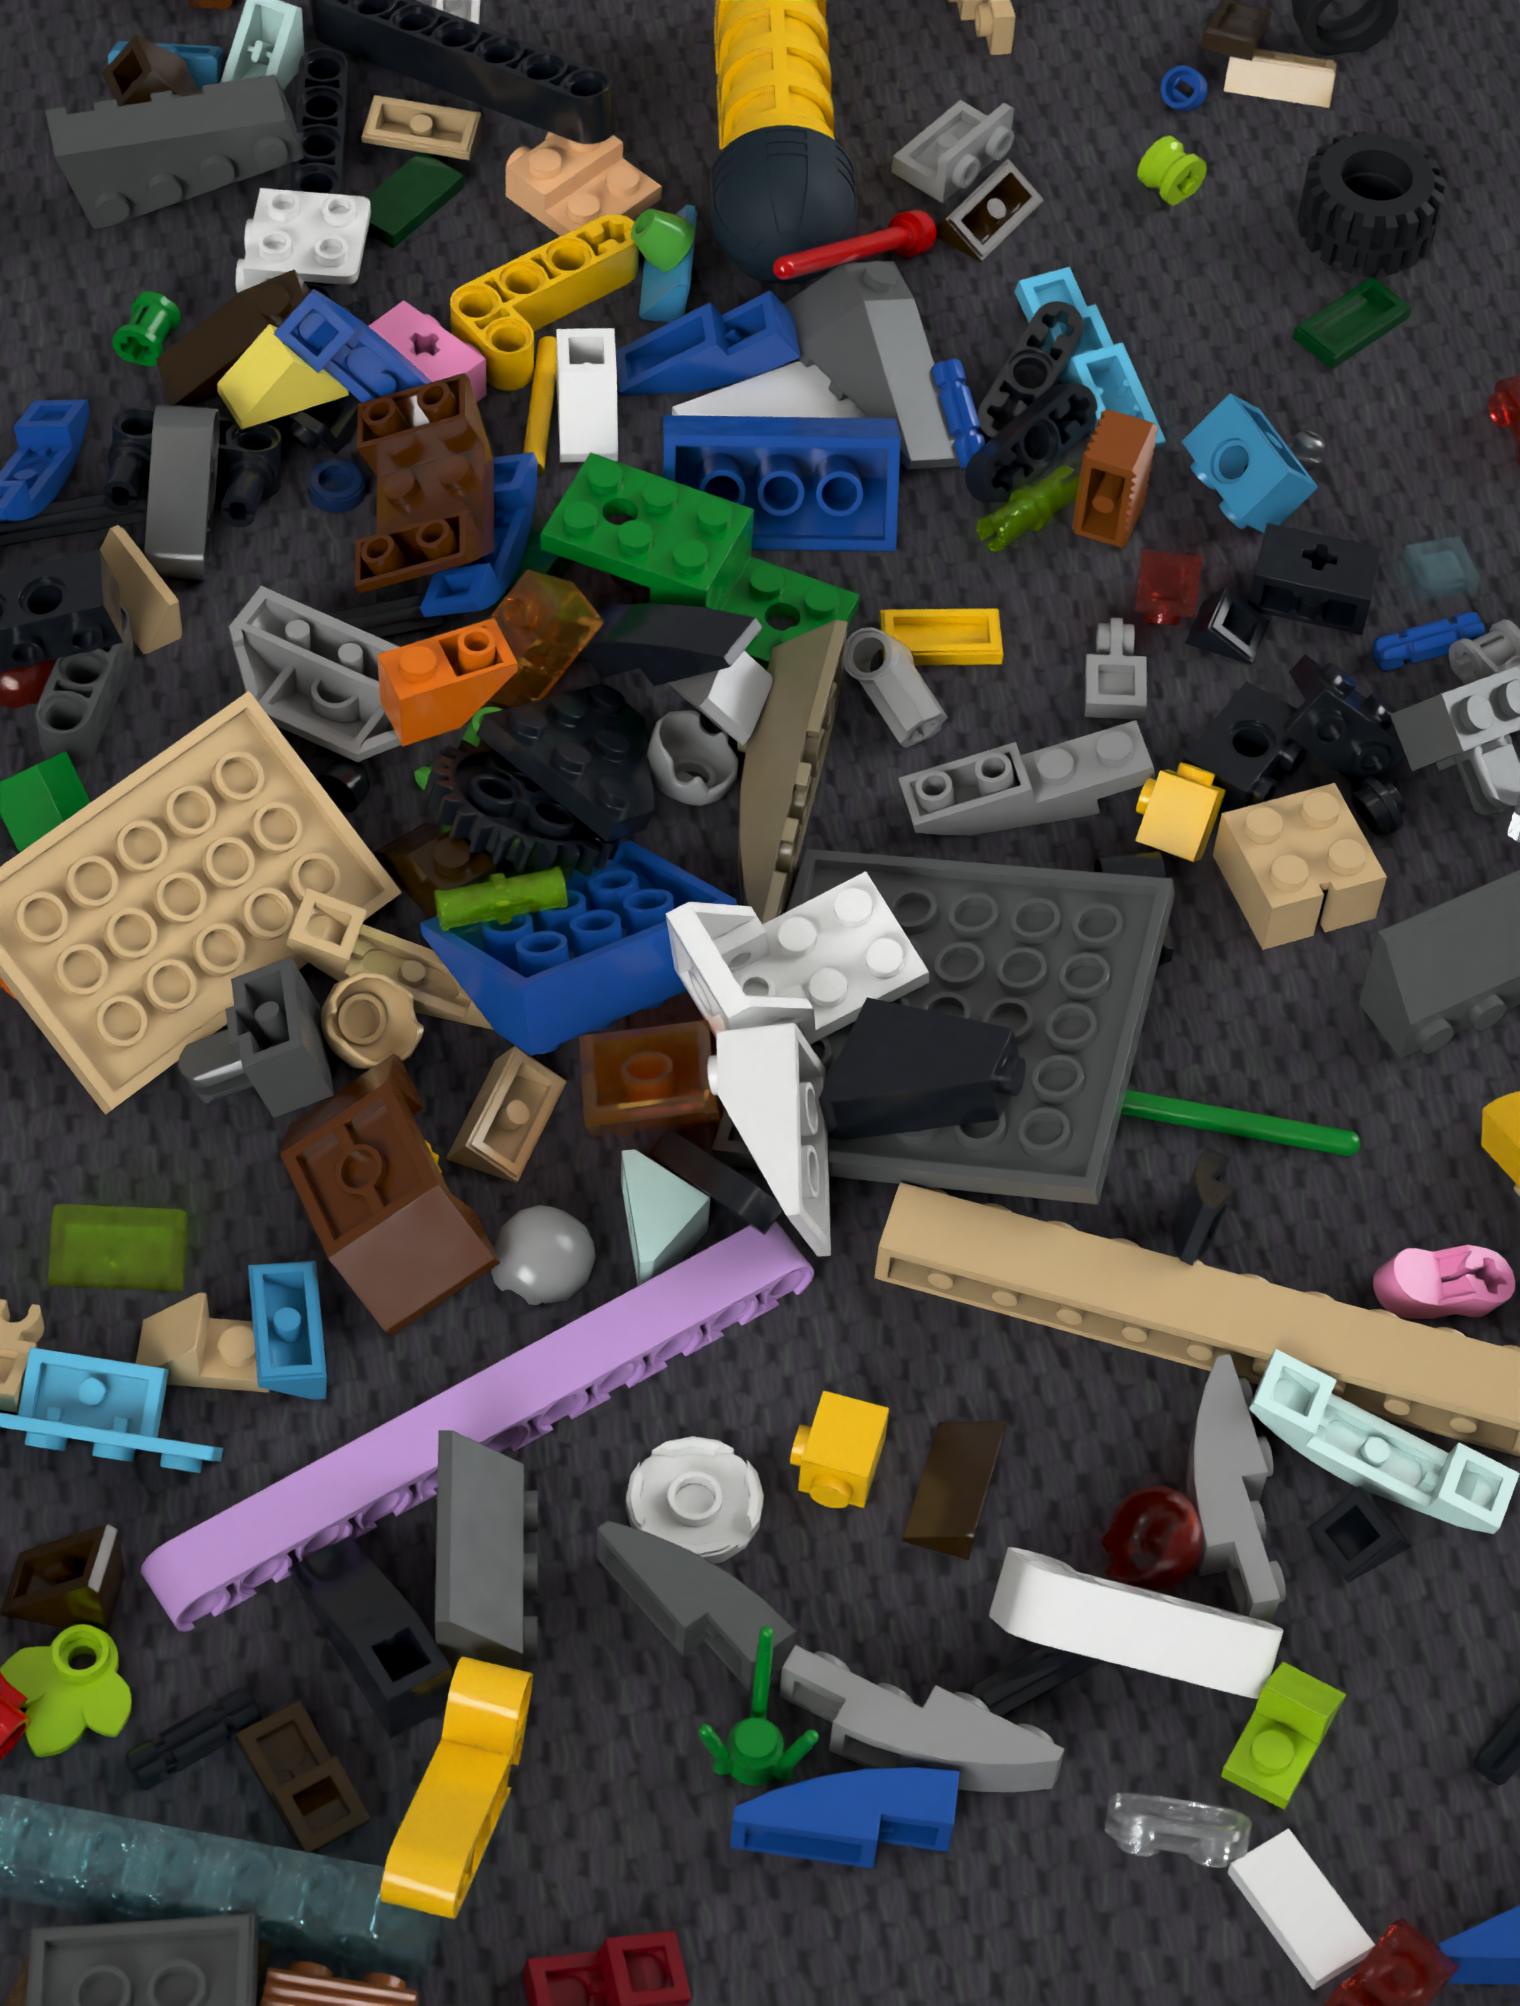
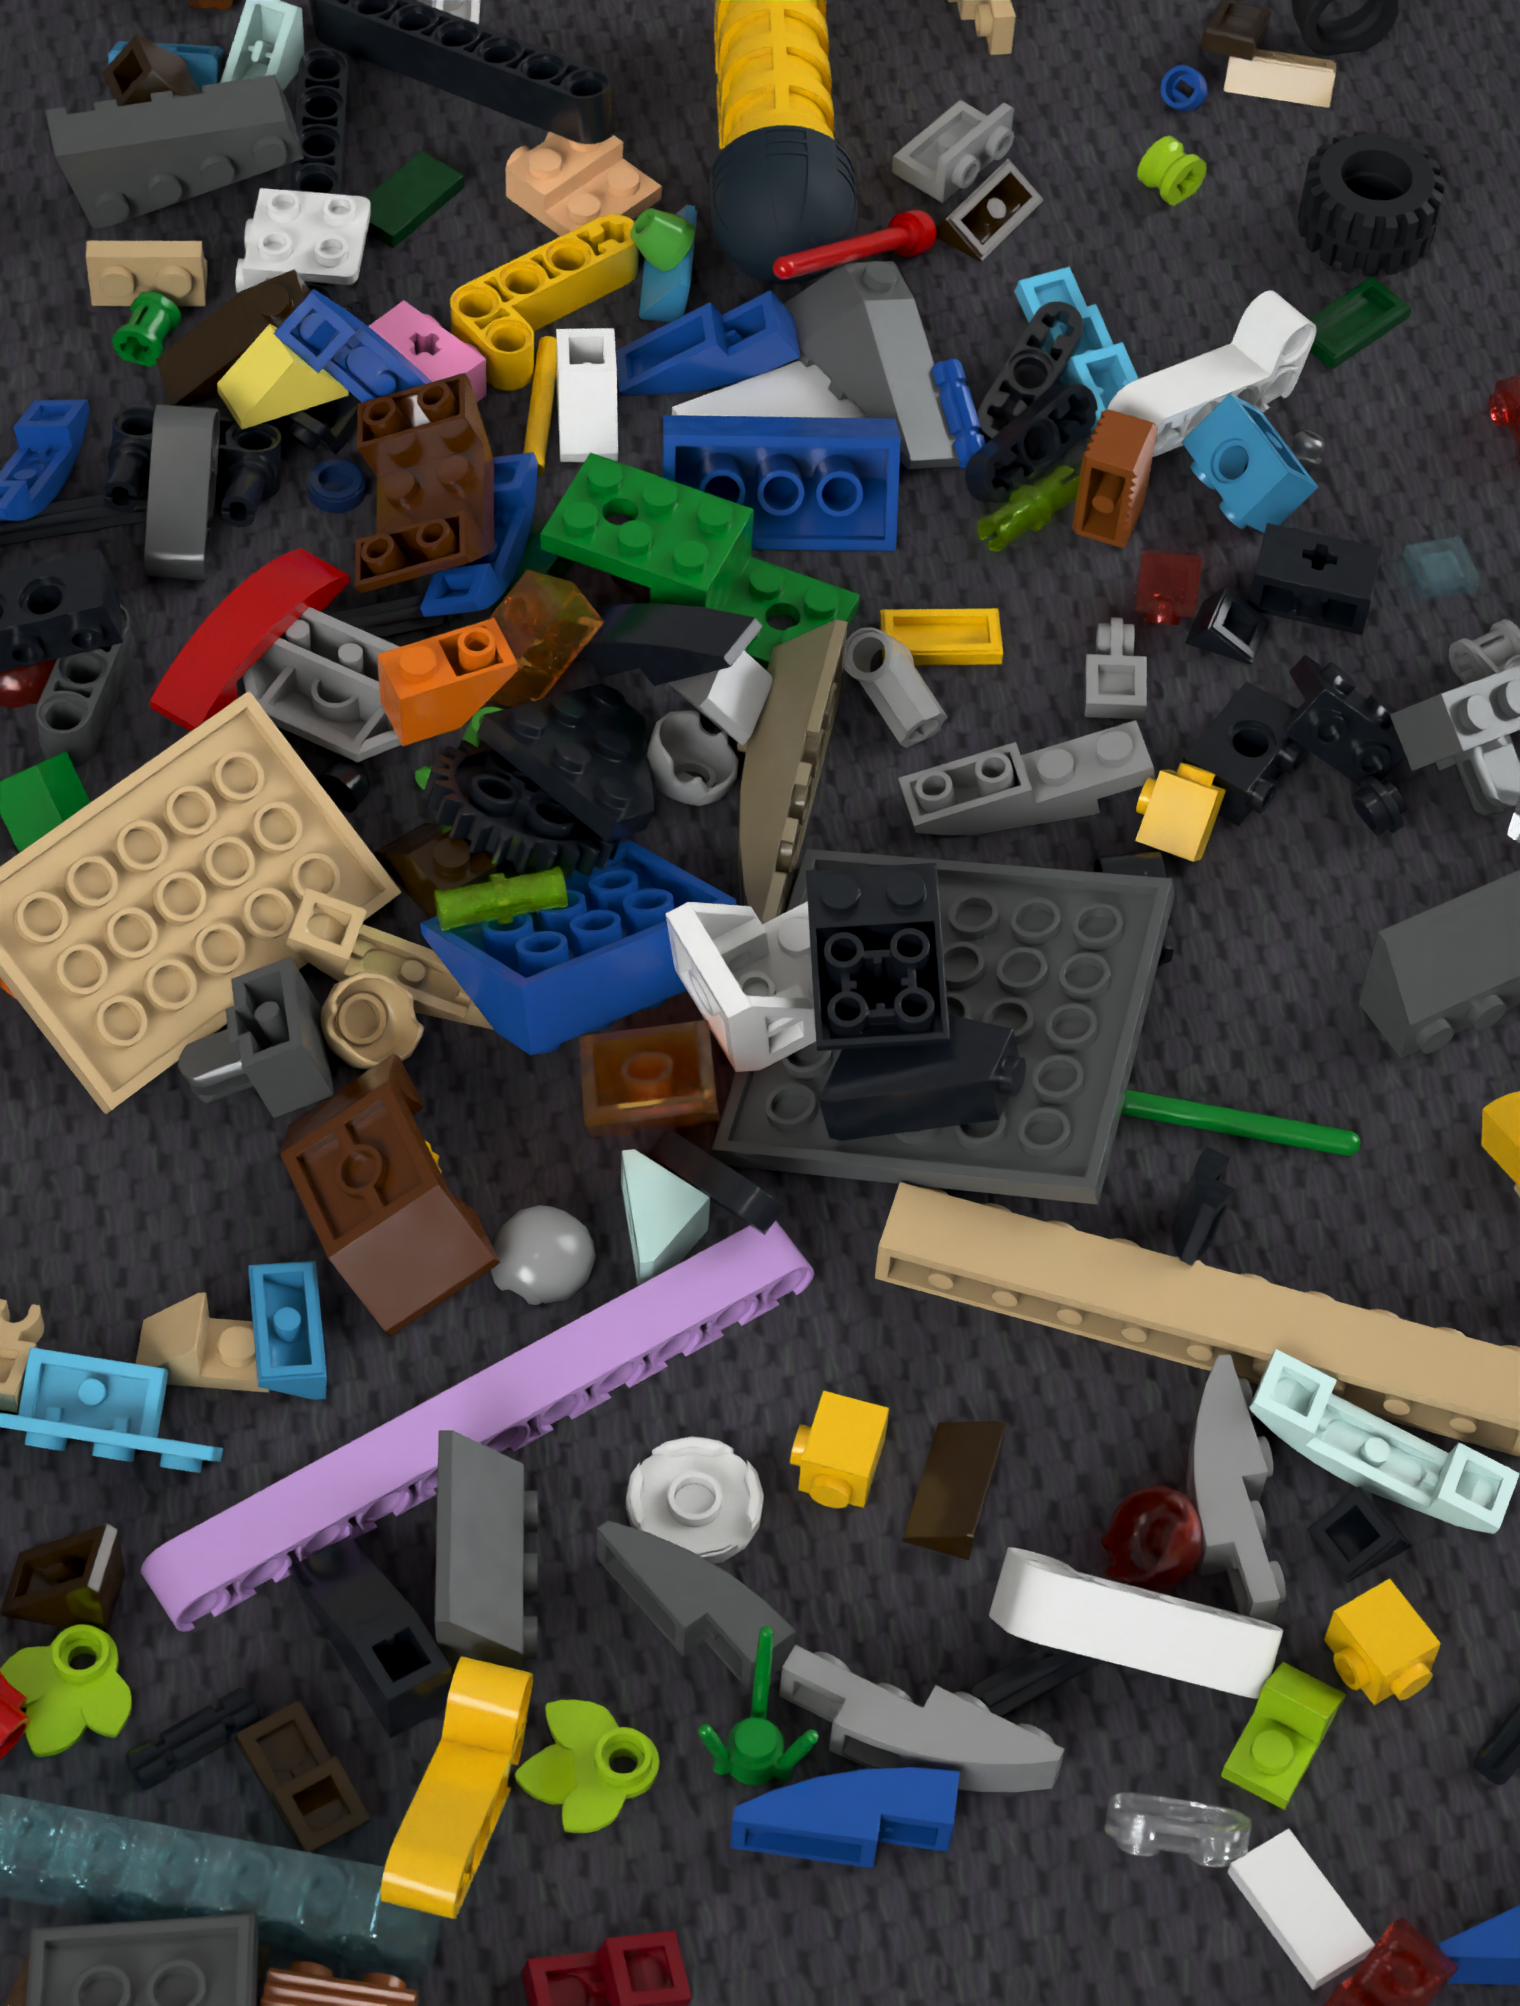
(118, 1247): clear neon green slope -> none
(126, 268): none -> tan bracket
(142, 592): tan slope -> none
(240, 632): none -> red slope
(423, 127): tan slope -> none
(507, 1116): tan slope -> none
(578, 1765): none -> lime plate
(772, 1095): white slope -> none
(877, 957): none -> black slope
(1254, 367): none -> white beam
(1289, 852): tan piece -> none
(1382, 1644): none -> yellow brick
(1425, 640): blue axle -> none
(1444, 1282): bright pink piece -> none

